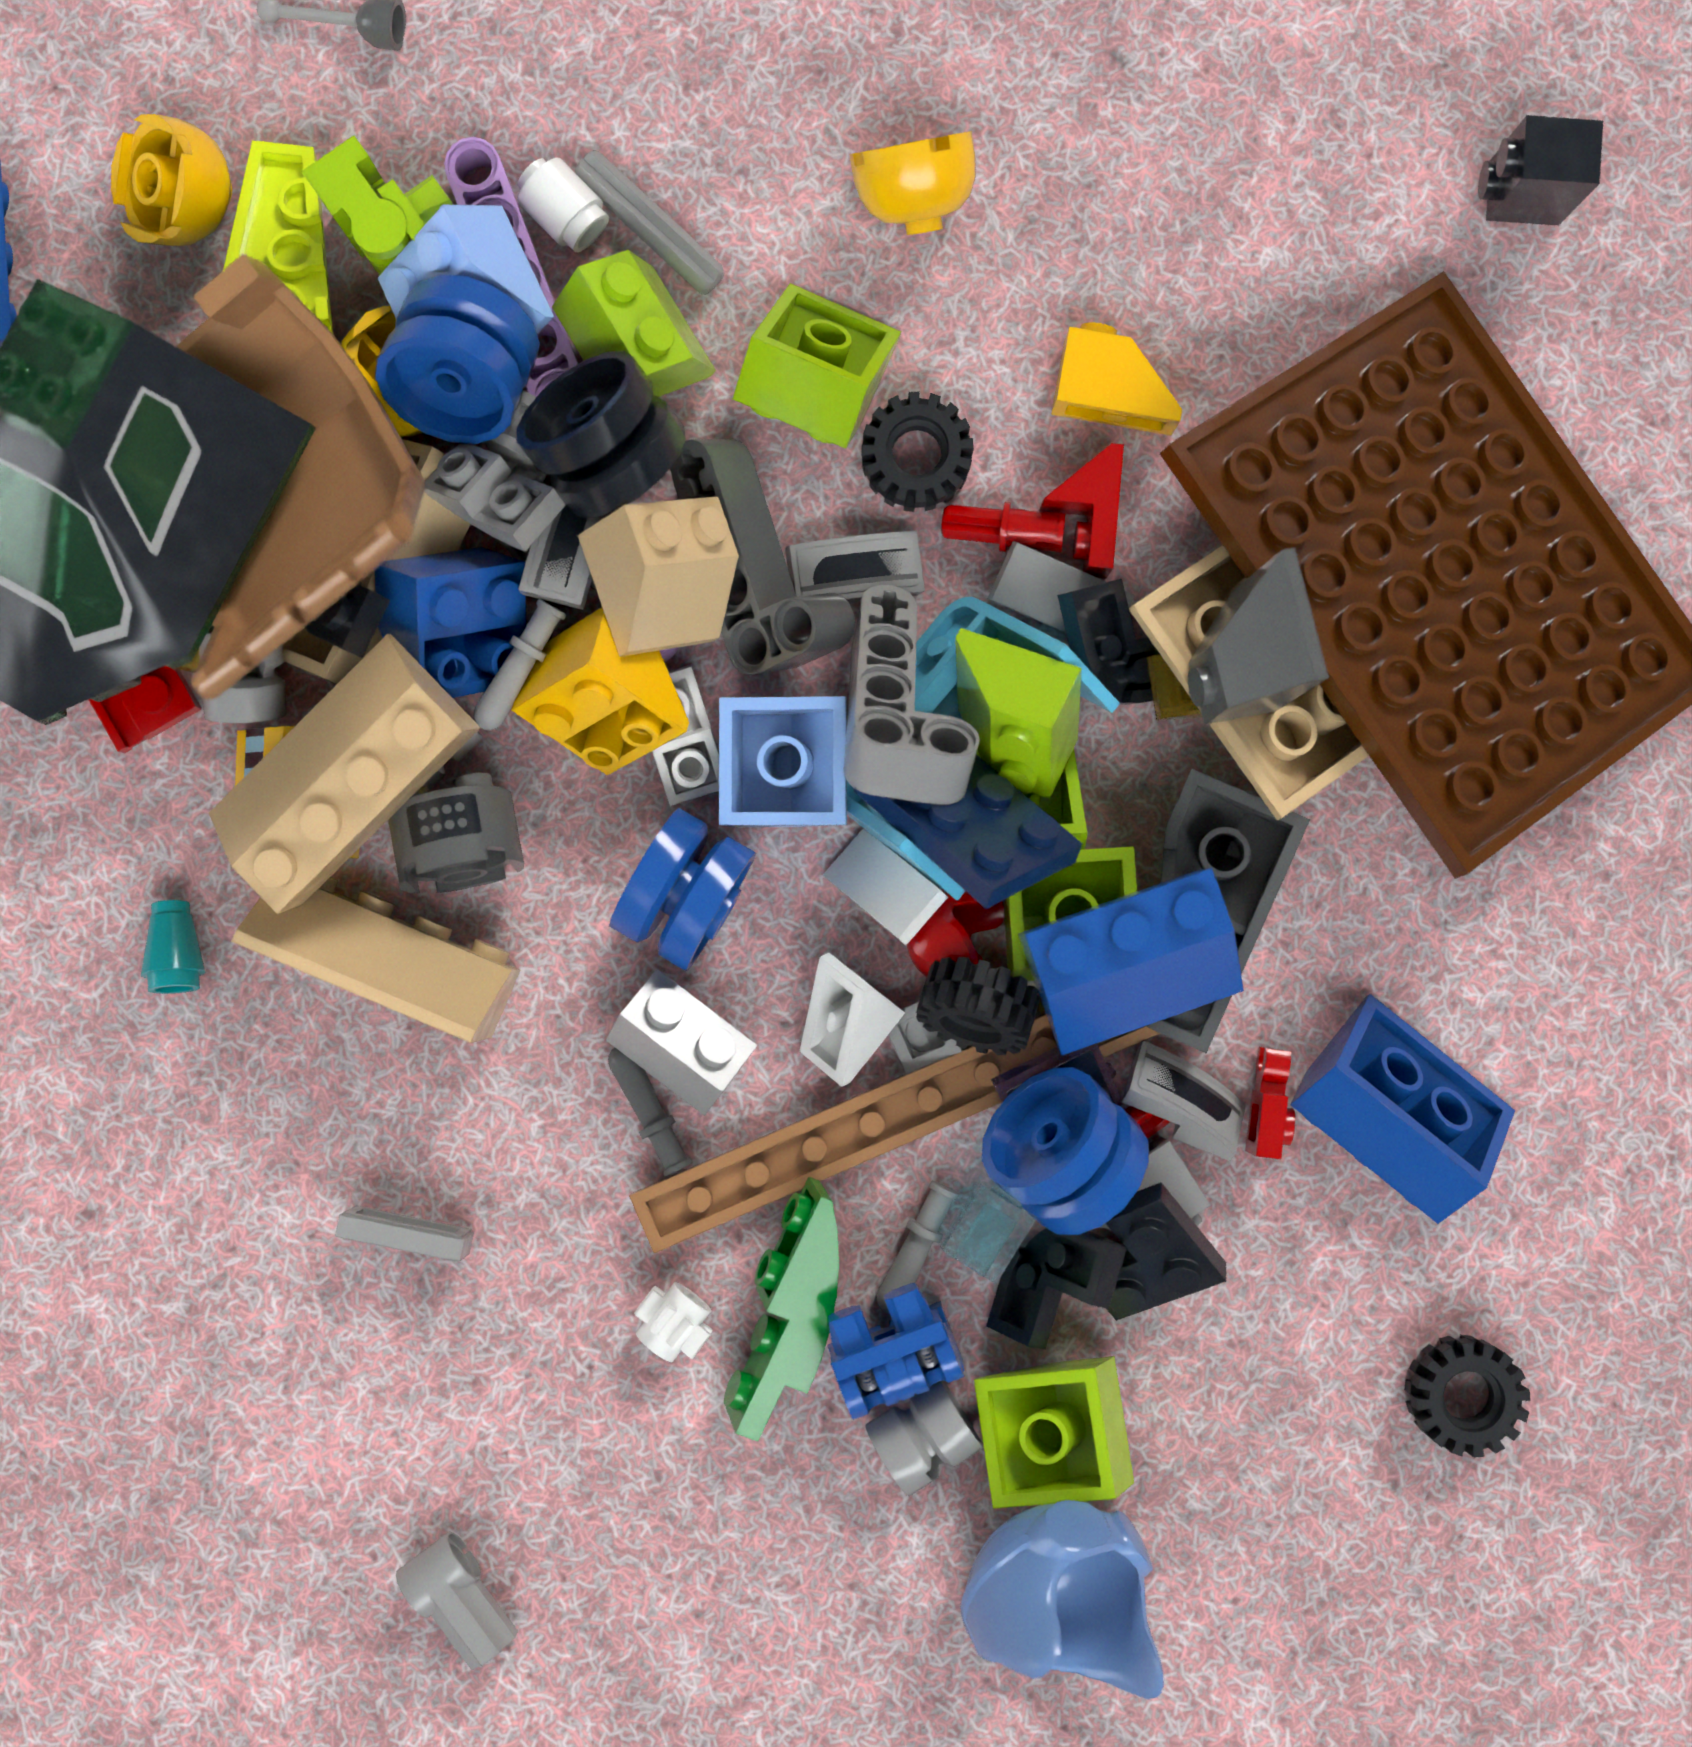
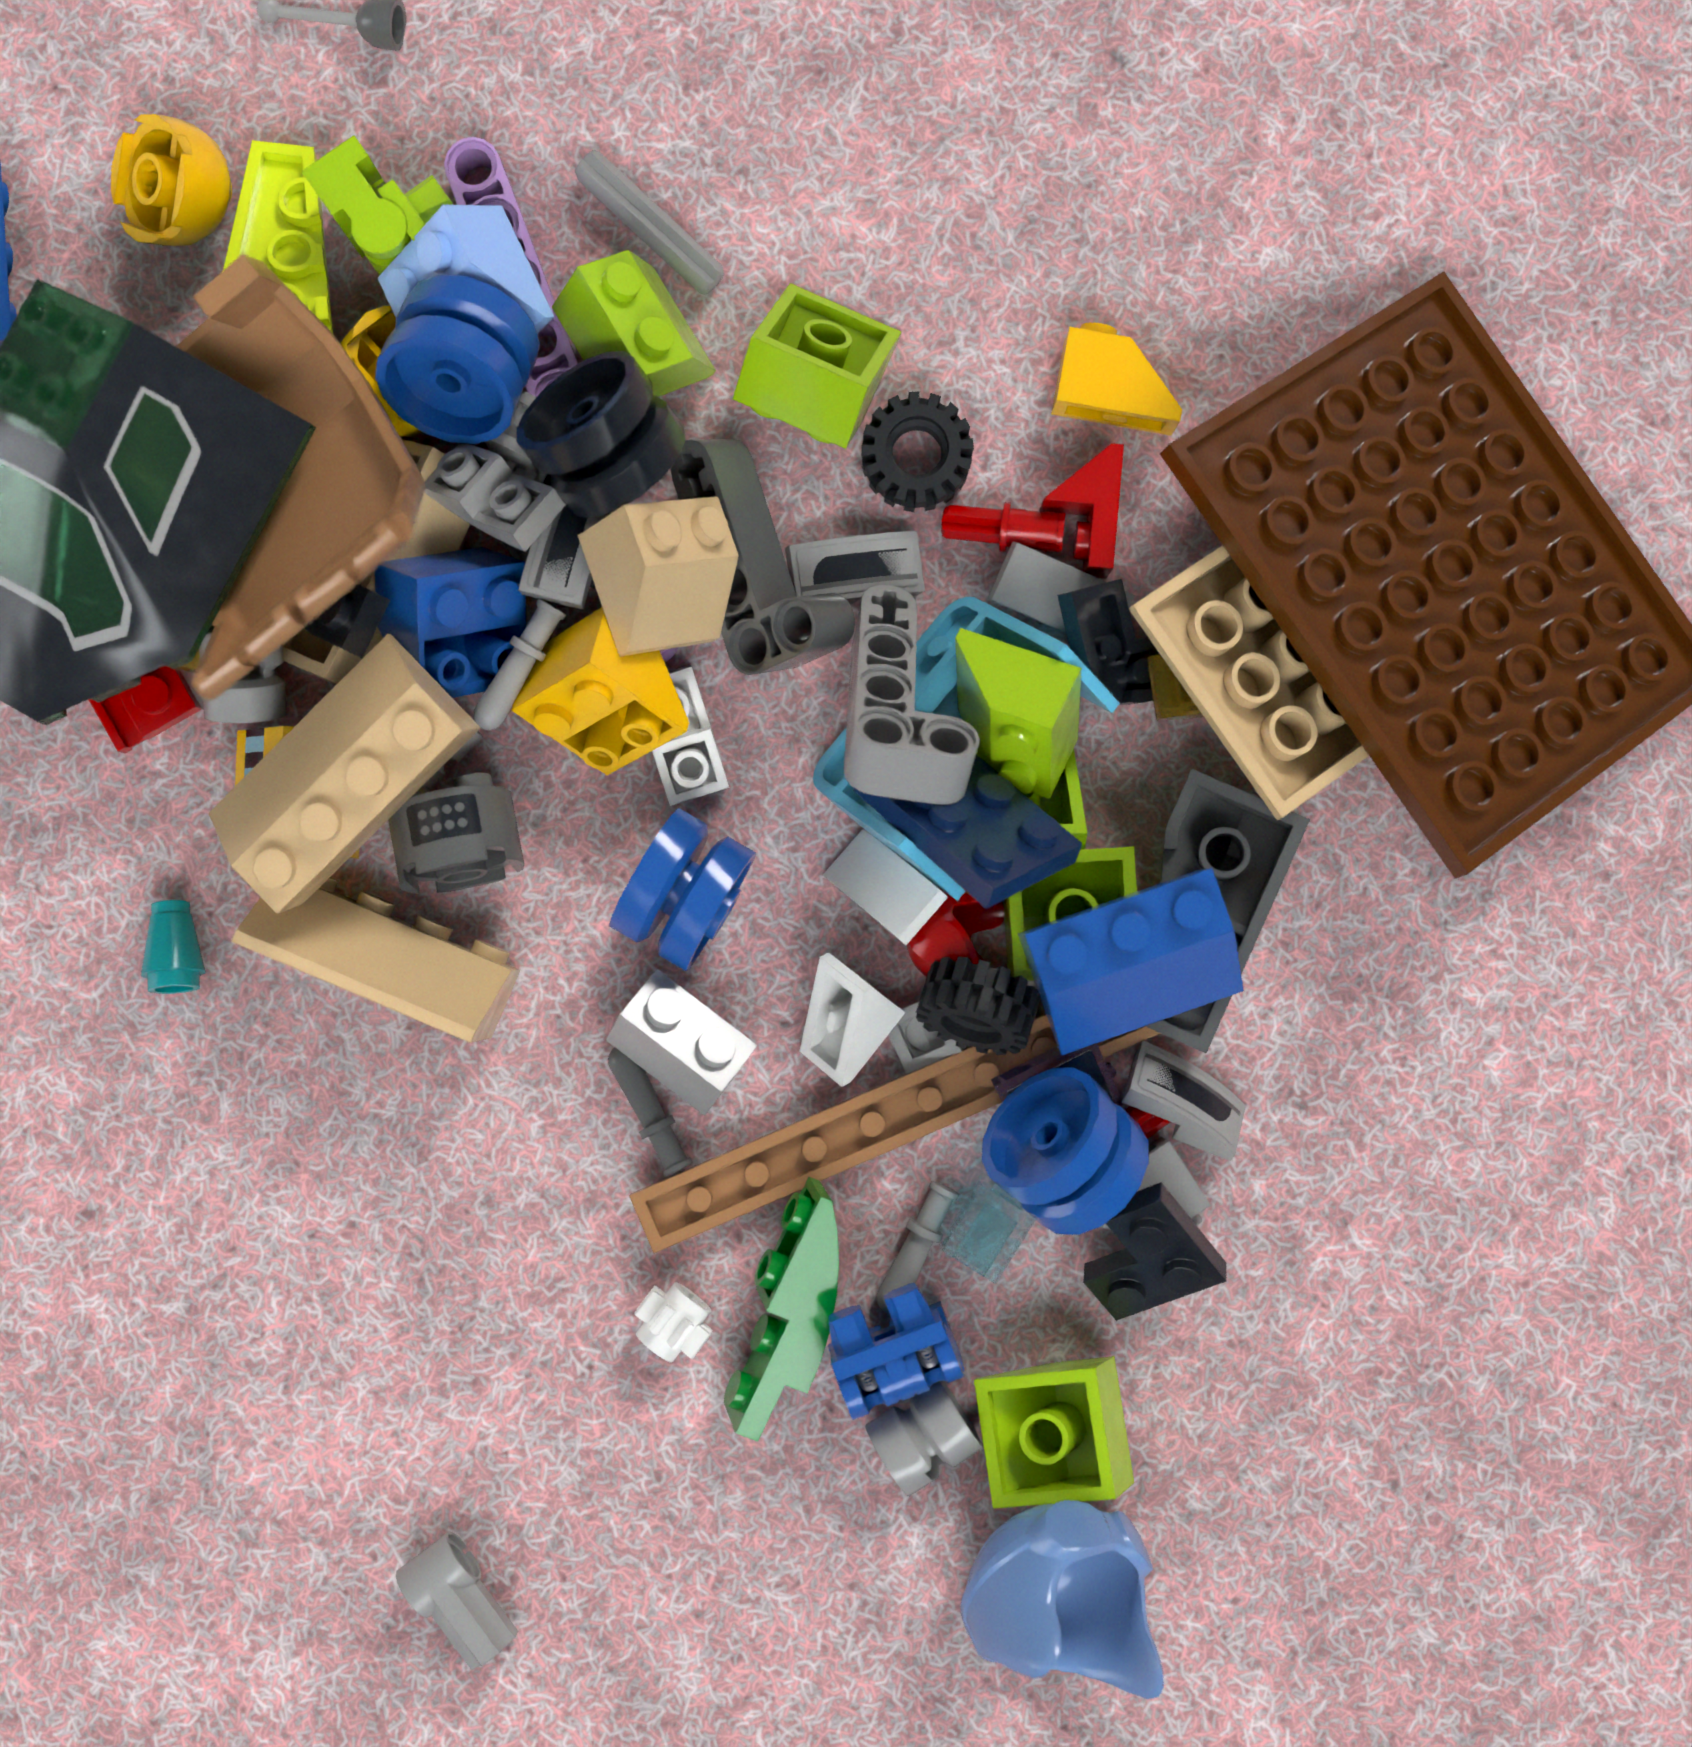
(405, 1233): light grey tile -> none
(561, 203): white brick -> none
(782, 761): light blue slope -> none
(916, 180): yellow cylinder -> none
(1039, 1273): black plate -> none
(1258, 647): dark grey slope -> none
(1269, 1118): red plate -> none
(1405, 1110): blue slope -> none
(1500, 1411): black tyre -> none
(1542, 170): black brick -> none

